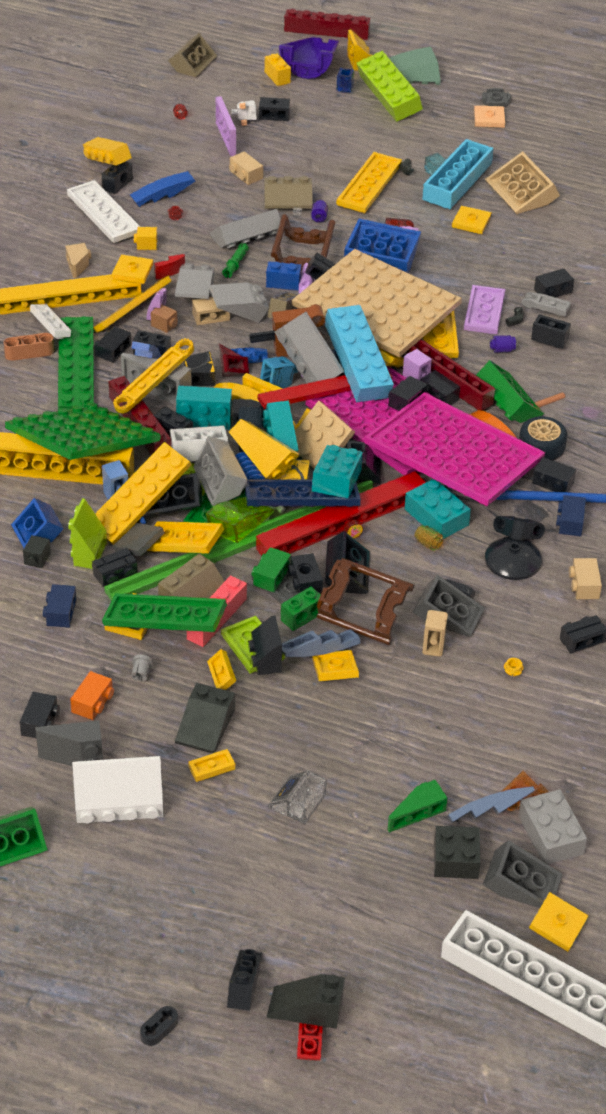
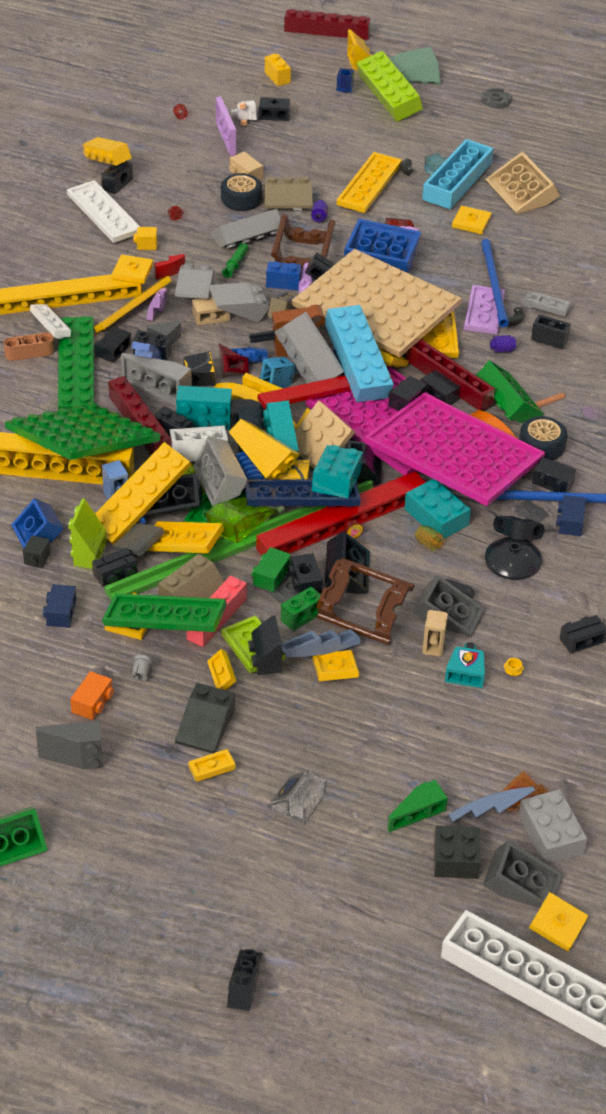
(39, 712): black brick -> none
(77, 258): tan slope -> none
(118, 789): white slope -> none
(153, 375): yellow plate -> none
(161, 1027): black beam -> none
(164, 318): medium nougat brick -> none
(166, 186): blue slope -> none
(169, 329): none -> dark grey slope
(193, 56): dark tan slope -> none
(241, 191): none -> black wheel
(308, 56): dark purple cone -> none
(309, 1001): pearl dark grey slope -> none
(309, 1042): red slope -> none
(416, 365): lavender brick -> none
(466, 666): none -> teal torso
(489, 116): light nougat plate -> none
(501, 314): none -> blue piece
(554, 283): black brick -> none
(586, 578): tan brick -> none

